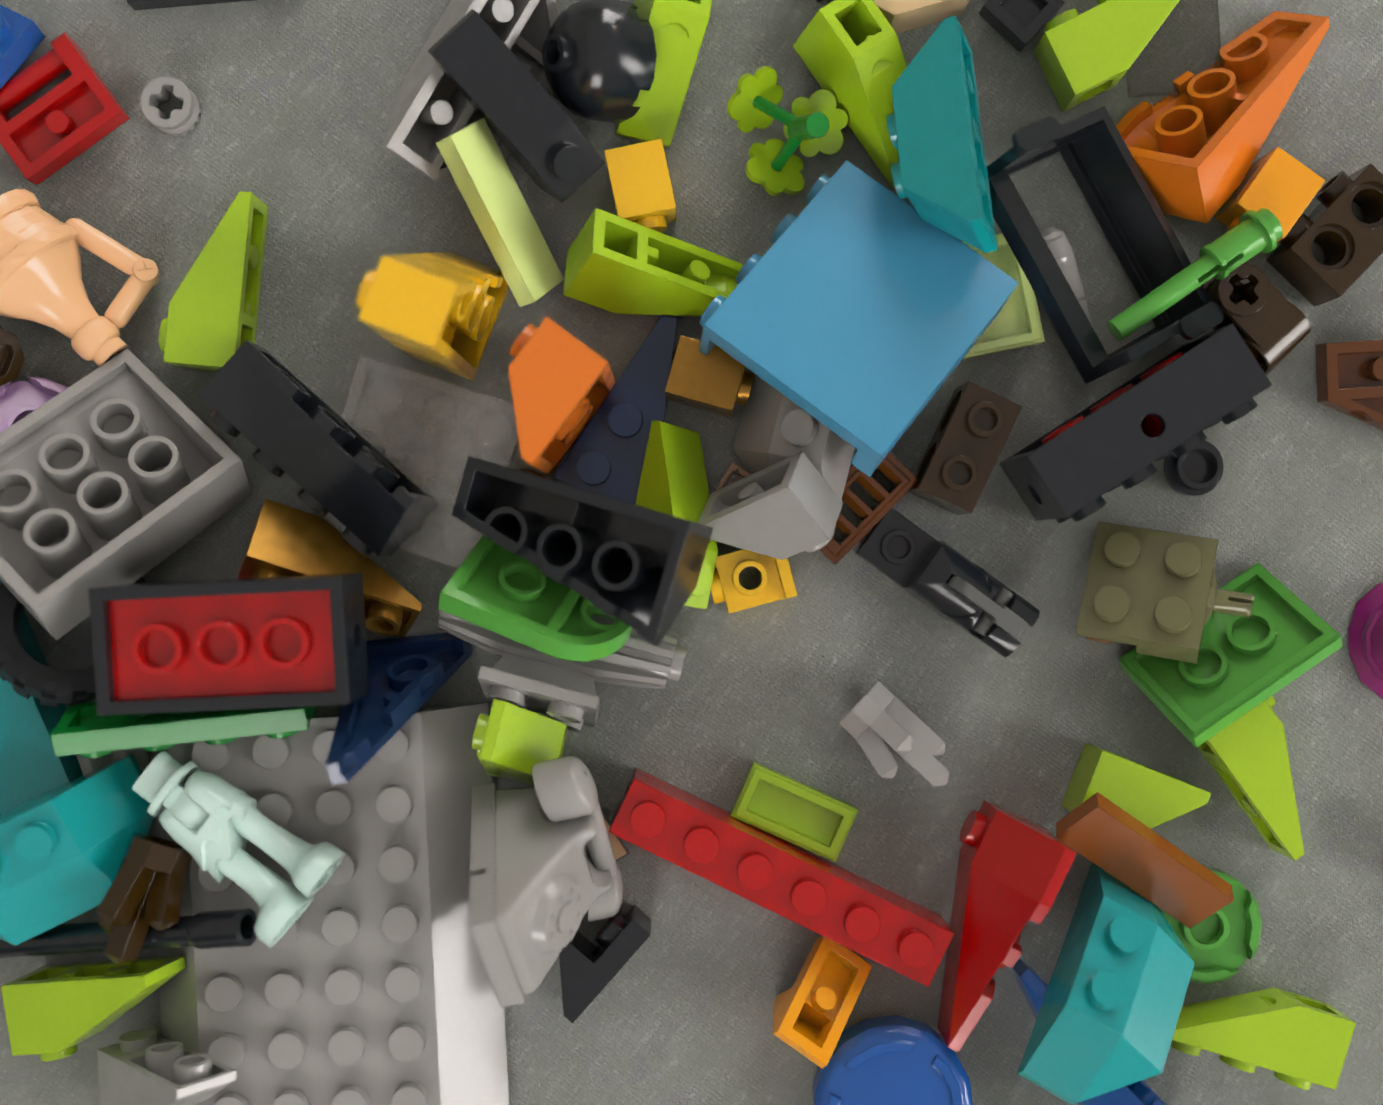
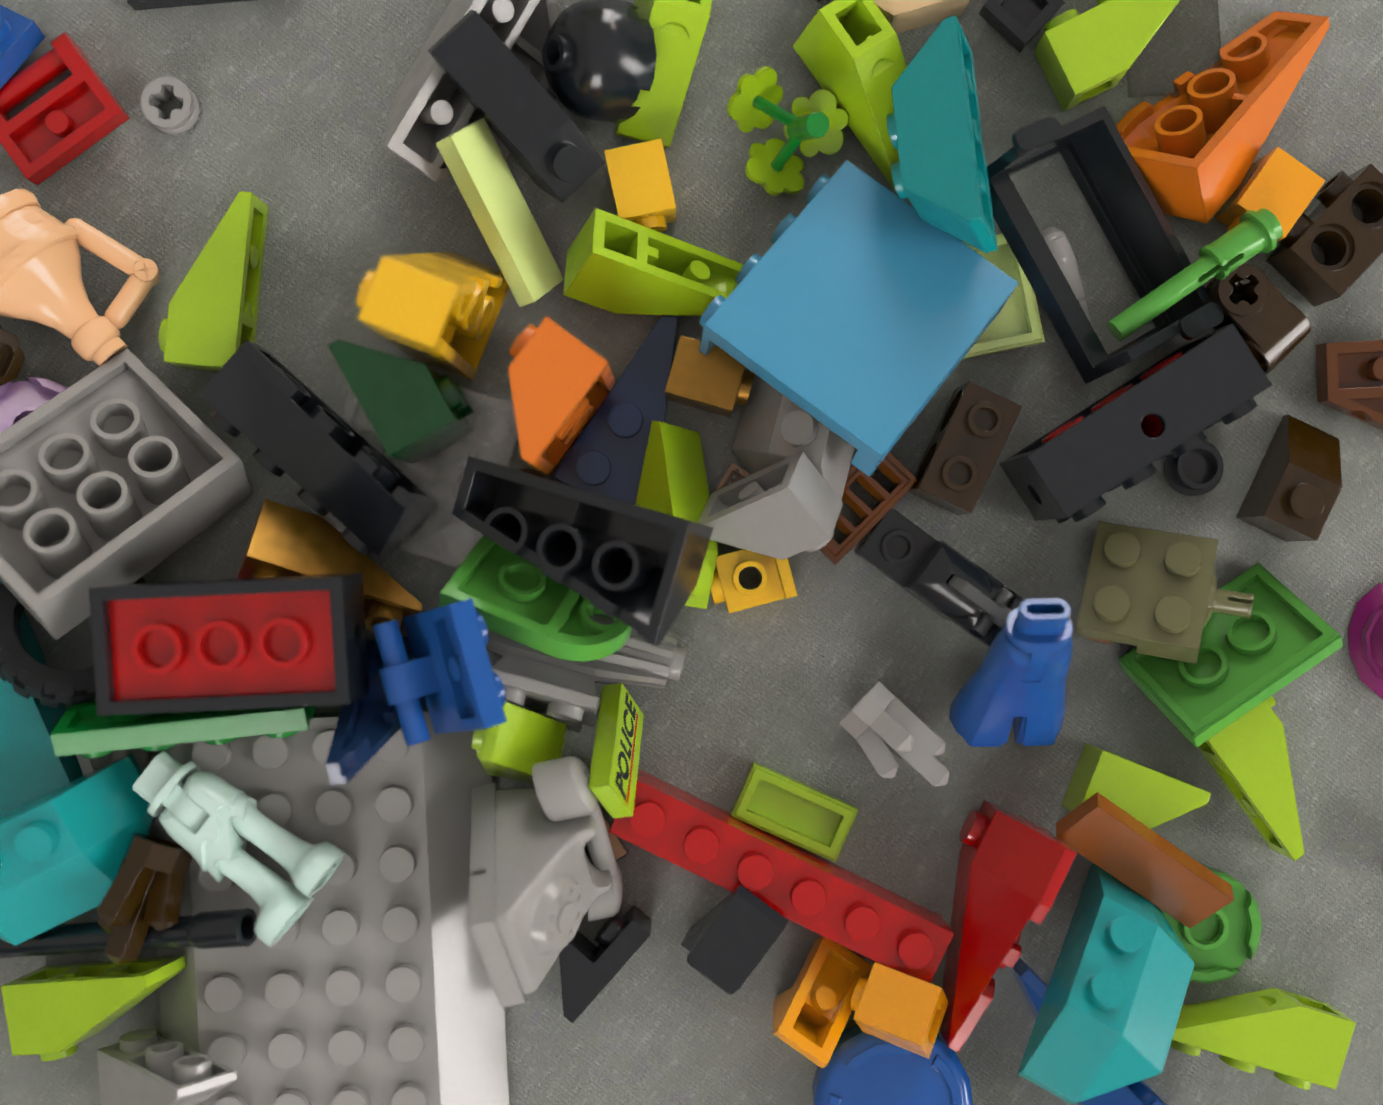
(404, 401): none -> dark green slope
(447, 669): none -> blue plate
(616, 751): none -> lime tile
(733, 939): none -> black slope
(899, 1009): none -> light orange brick
(1019, 679): none -> blue piece
(1295, 483): none -> dark brown slope

